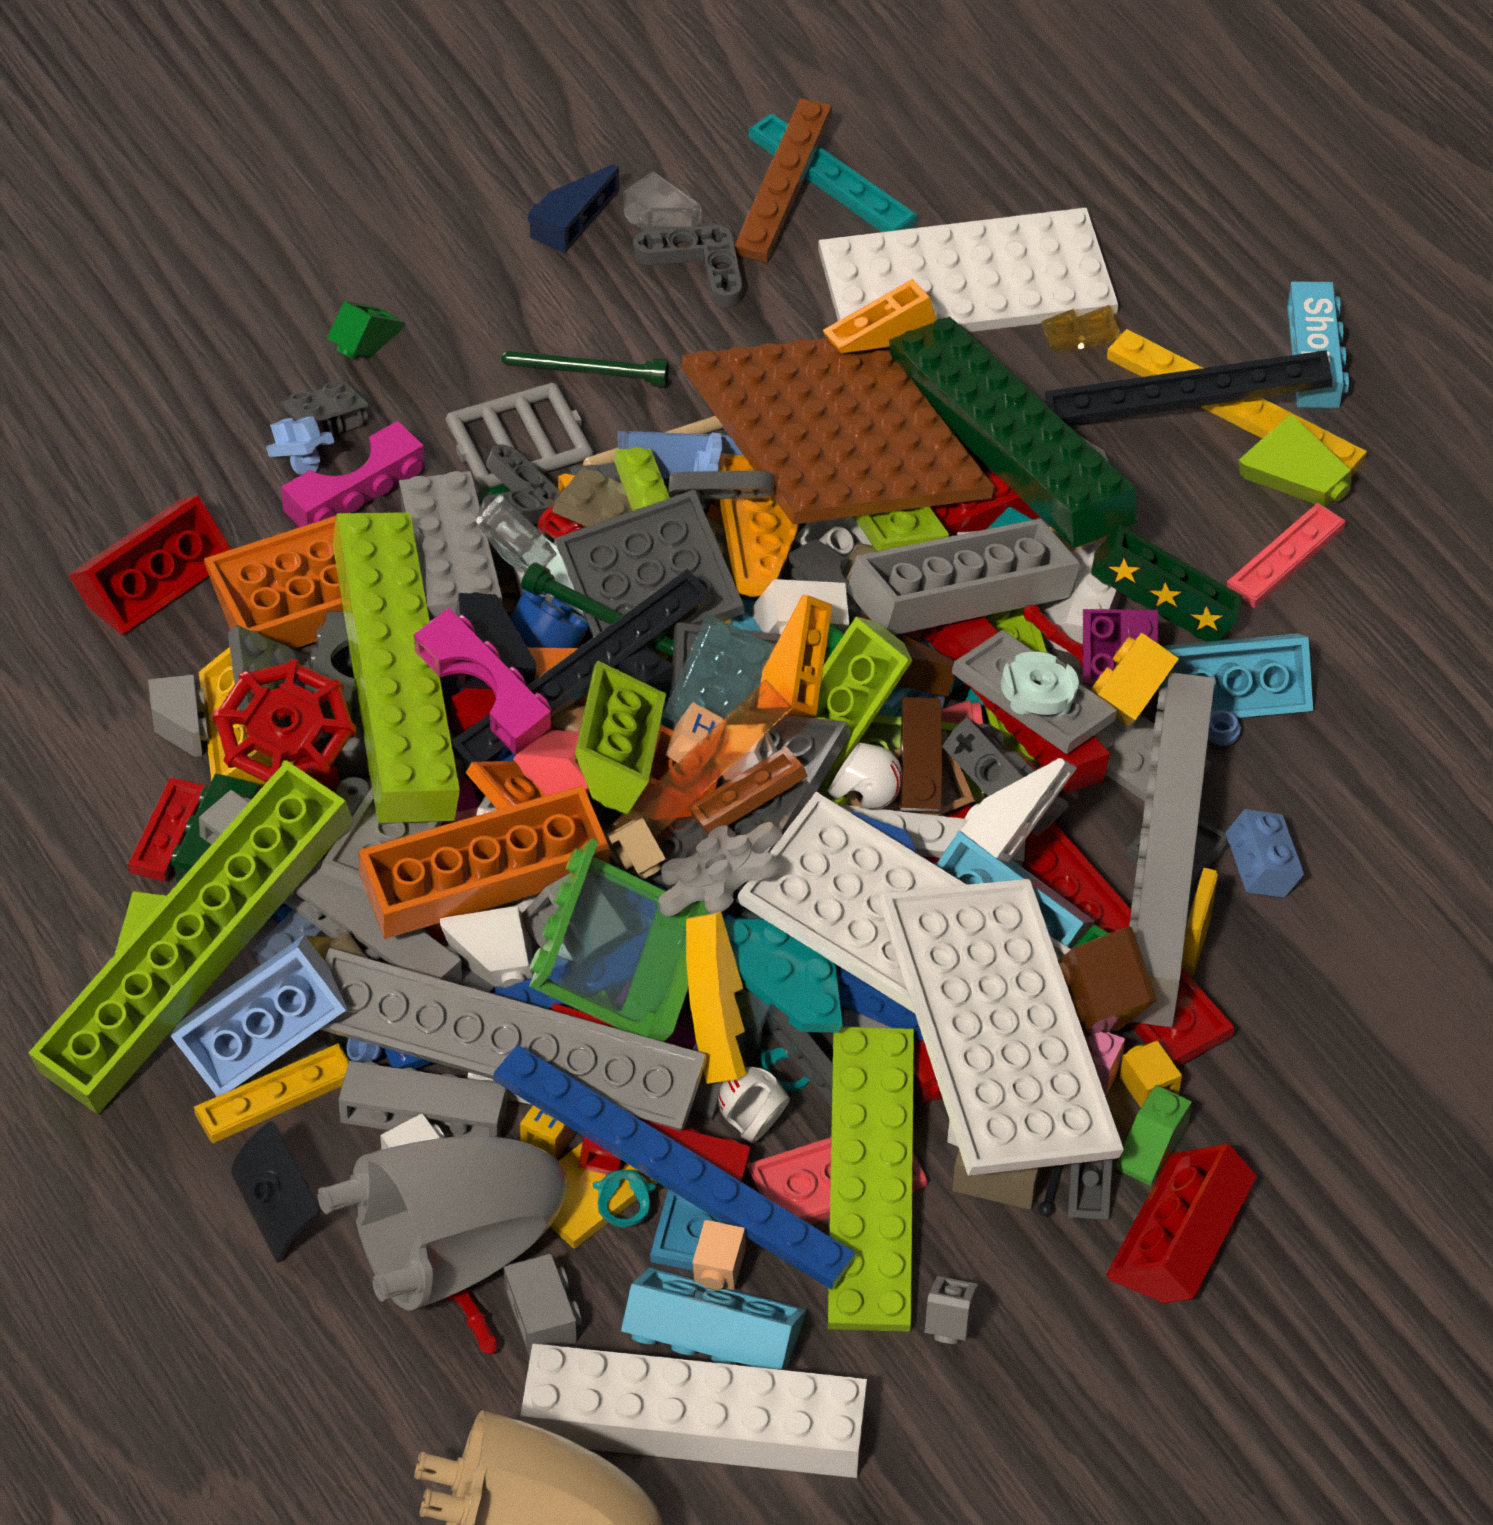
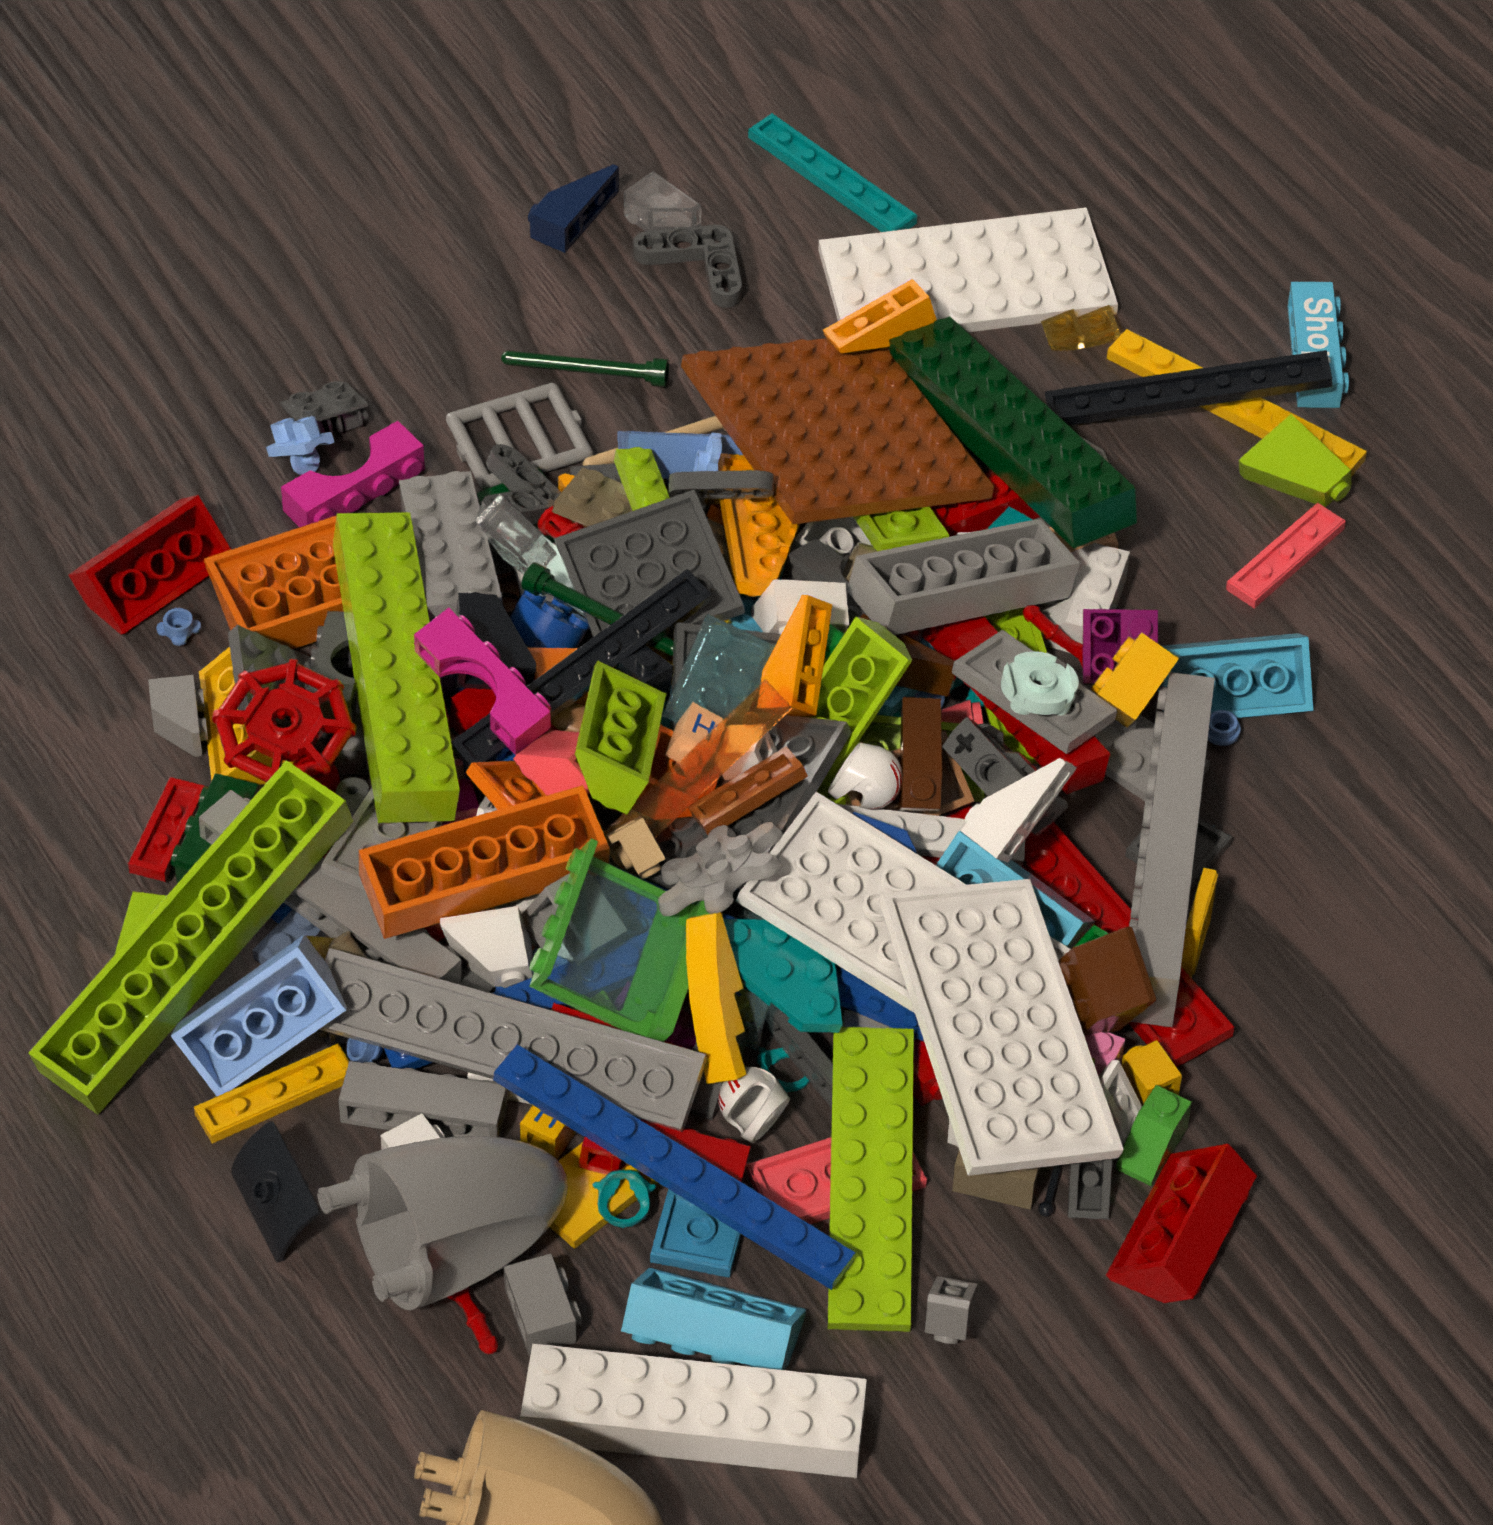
(178, 626): none -> medium blue plate
(363, 329): green slope -> none
(719, 1255): light nougat brick -> none
(783, 180): dark orange plate -> none
(1120, 1098): none -> white slope
(1166, 585): dark green brick -> none
(1264, 853): medium blue brick -> none

